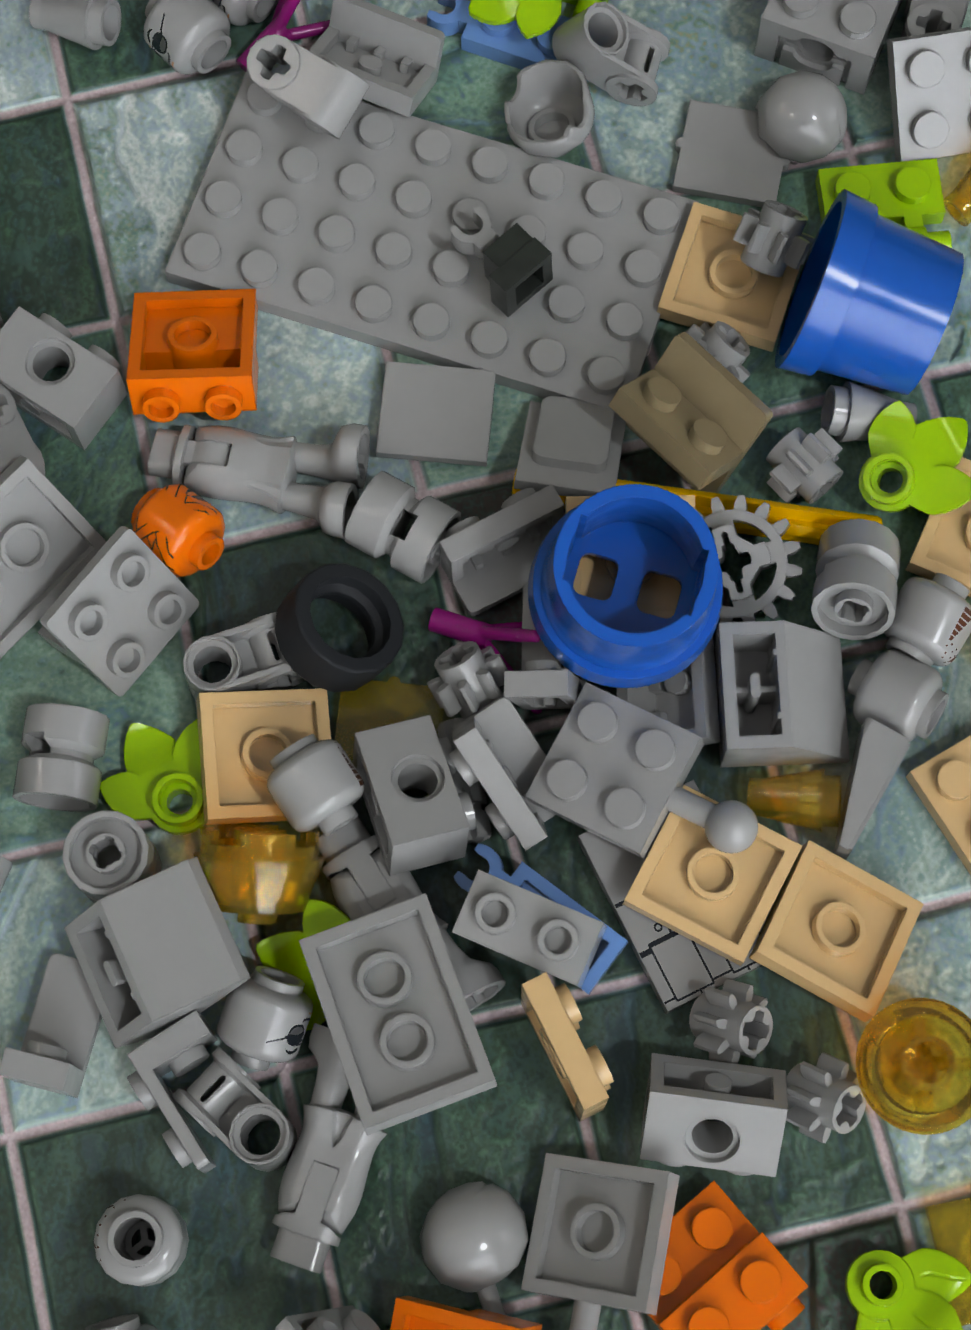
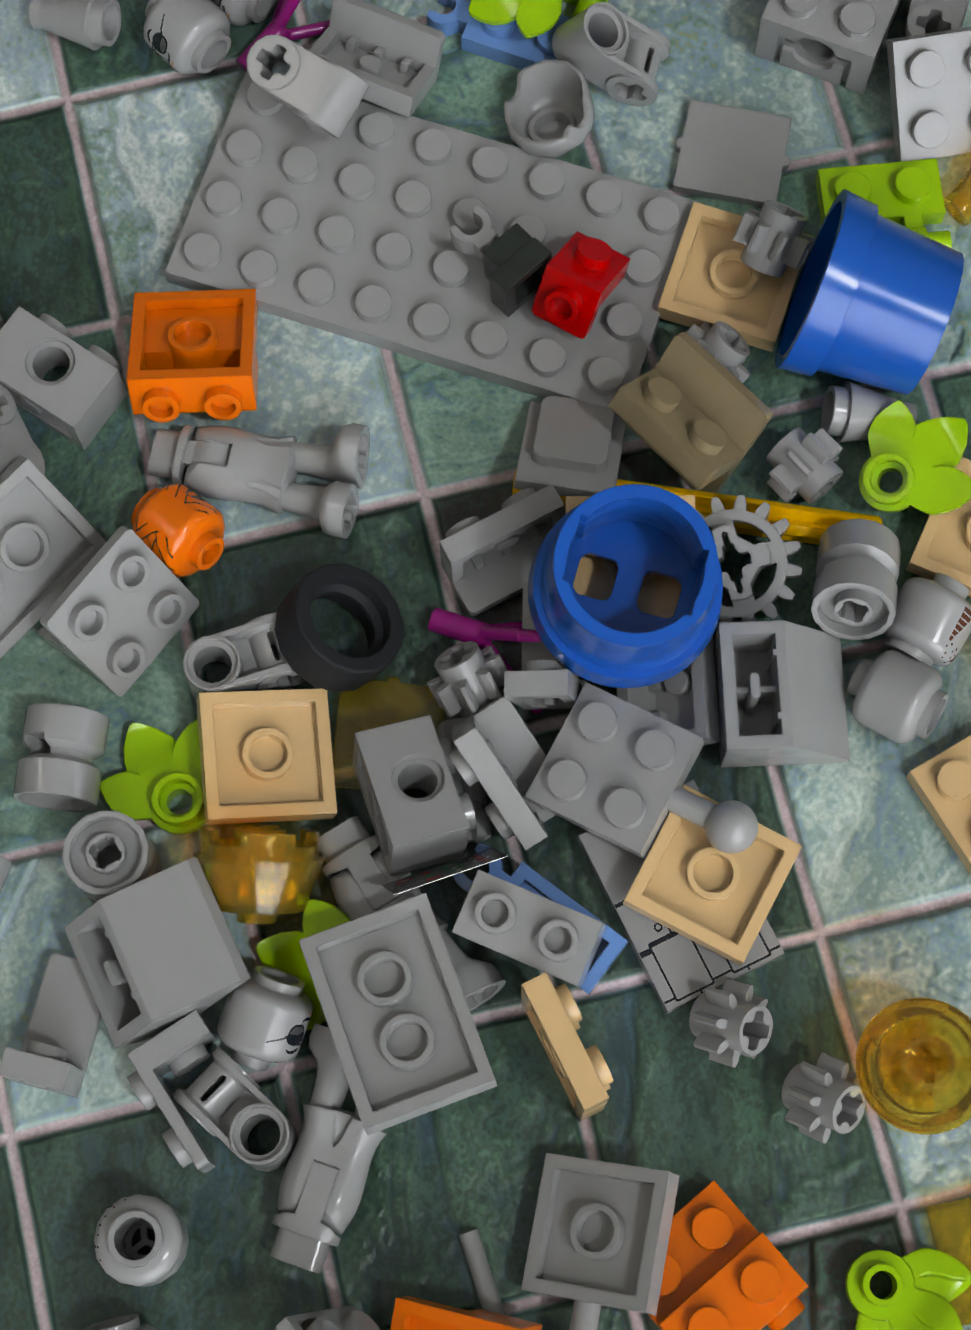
(315, 785): light grey head -> none
(383, 517): light grey wheel -> none
(436, 413): light grey piece -> none
(444, 871): none -> dark grey sticker
(473, 1236): light grey hair -> none
(578, 283): none -> red bracket
(742, 1097): light grey brick -> none
(798, 799): clear yellow cone -> none
(802, 116): light grey hair -> none
(837, 931): tan plate -> none
(872, 768): light grey slope -> none

